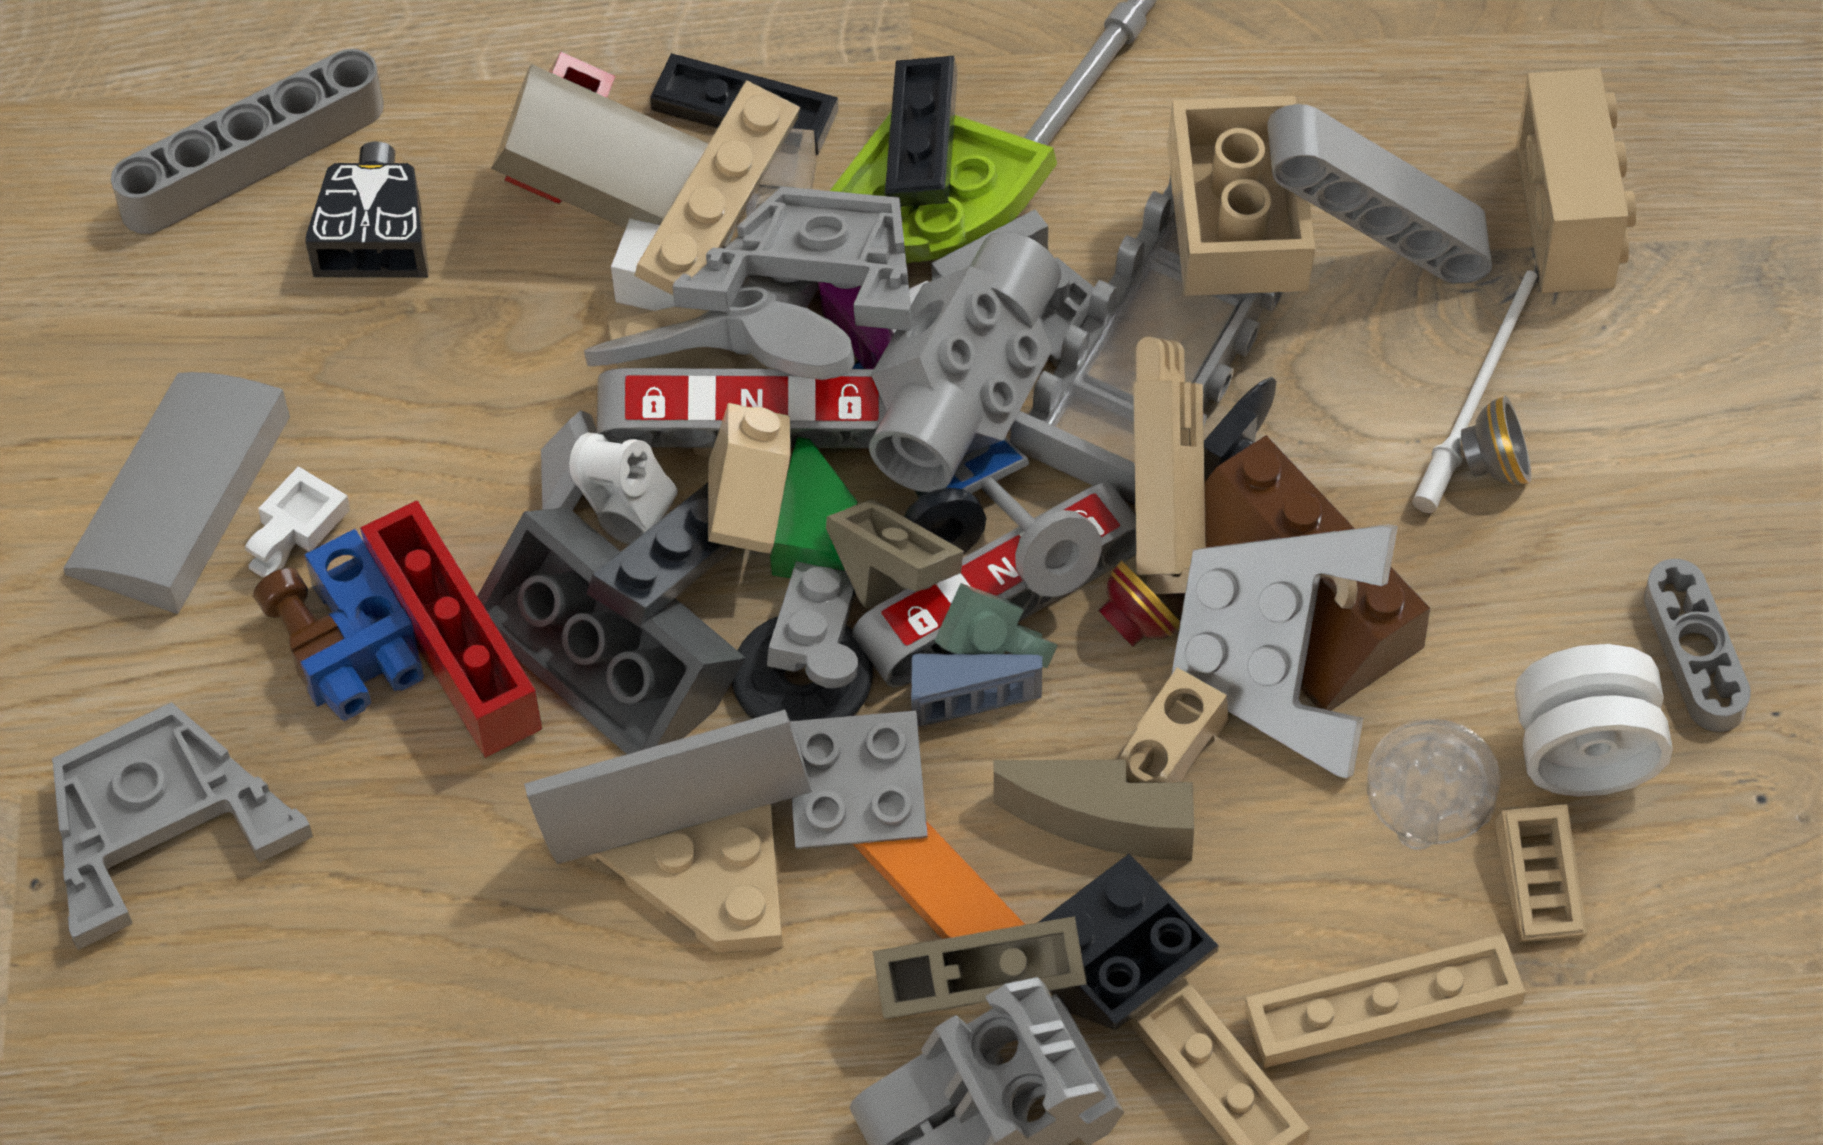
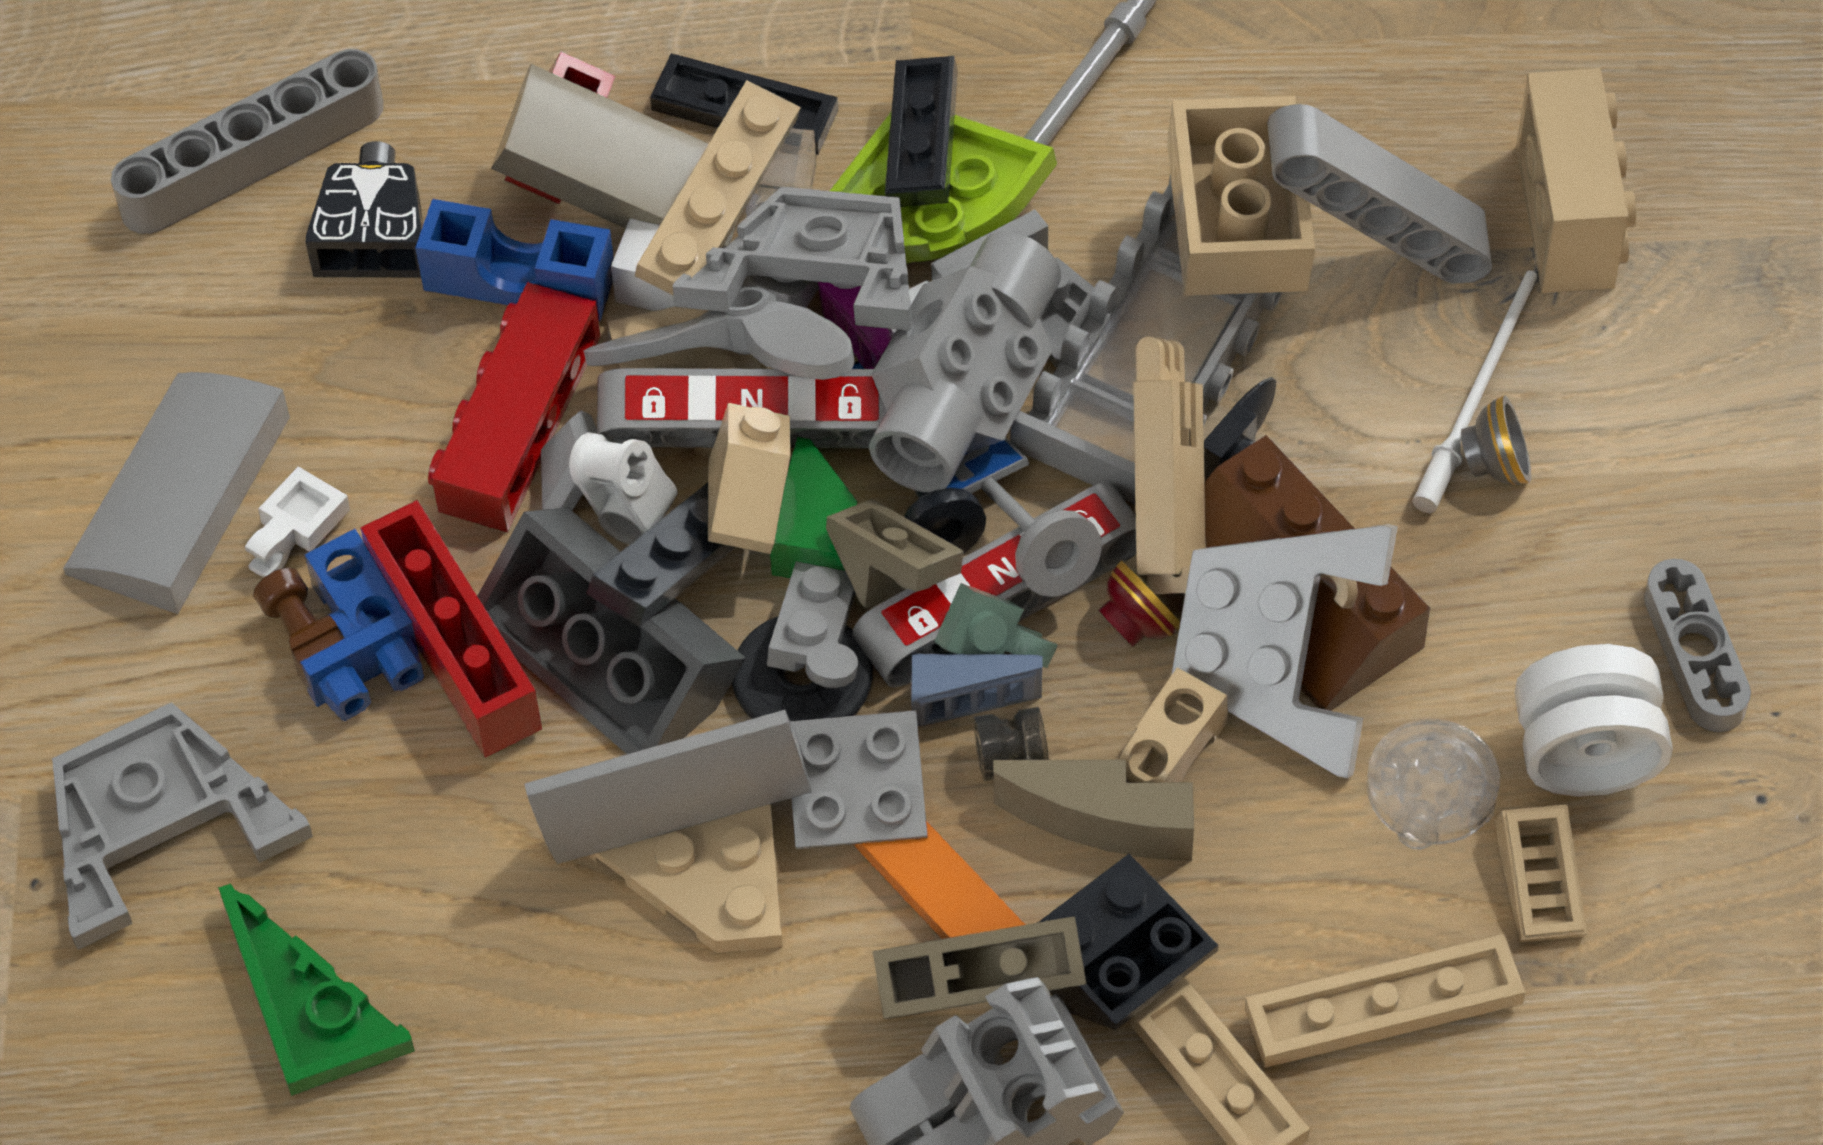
(312, 1016): none -> green wing
(472, 259): none -> blue arch
(514, 407): none -> red brick
(1009, 739): none -> clear smoke wheel

